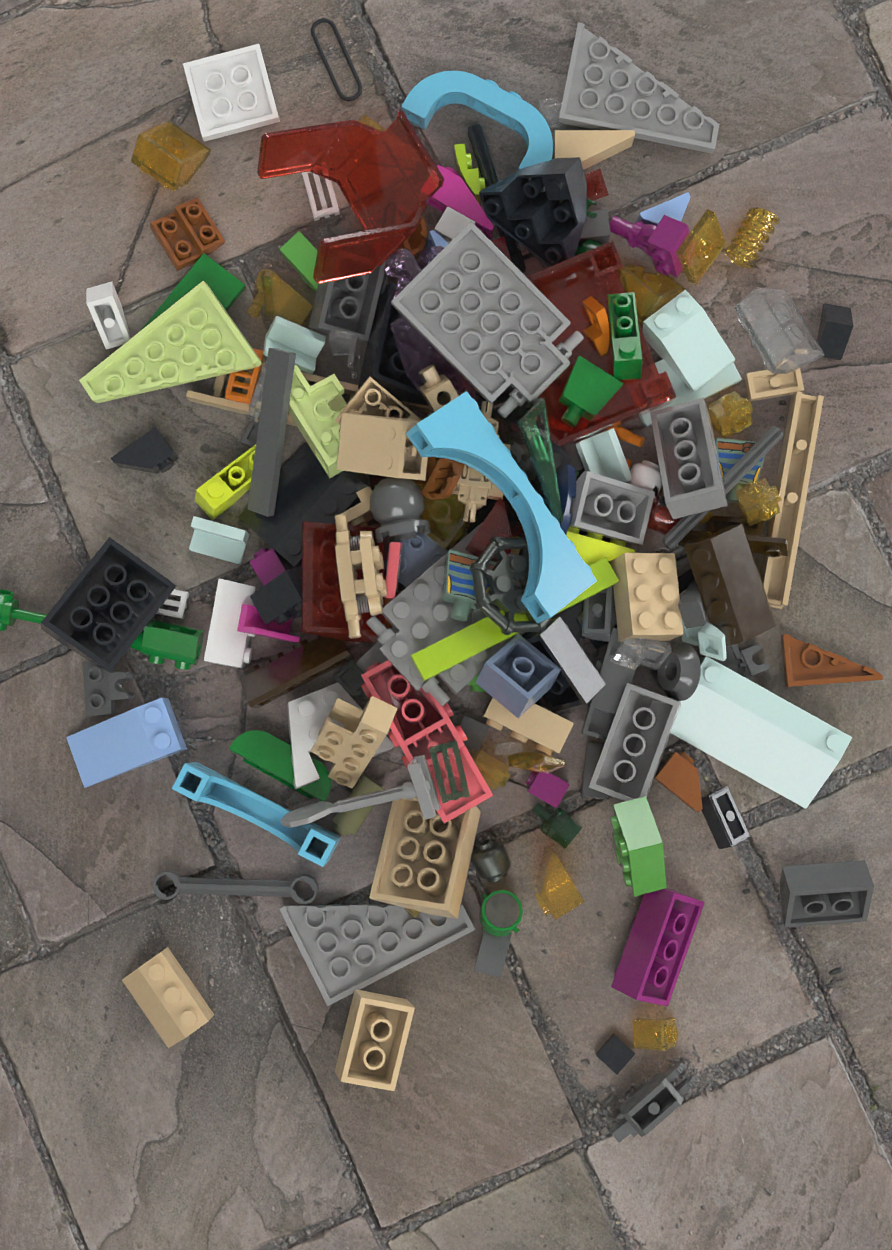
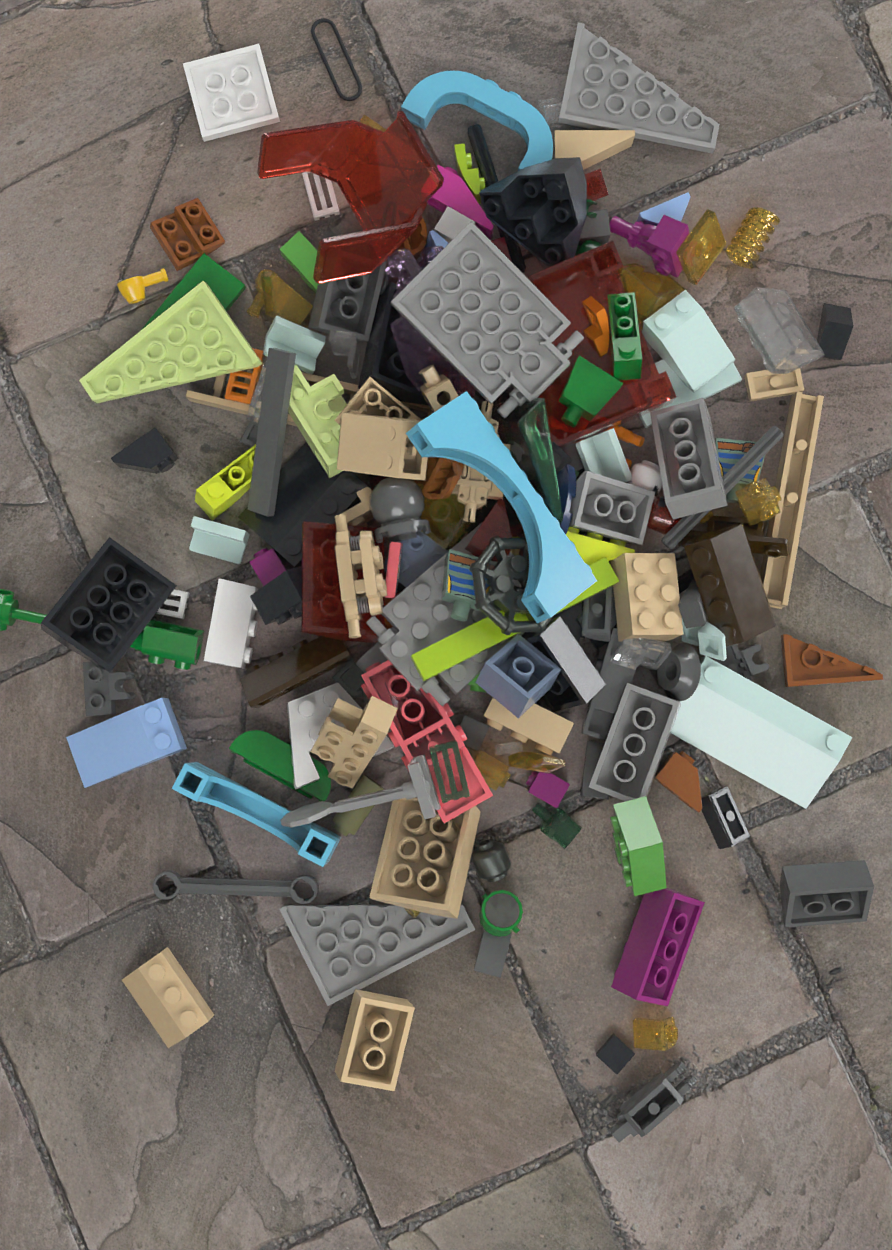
(108, 314): white slope -> none
(134, 288): none -> yellow bar
(169, 155): clear yellow slope -> none
(252, 623): dark pink panel -> none
(555, 888): clear yellow slope -> none
(730, 414): clear yellow brick -> none

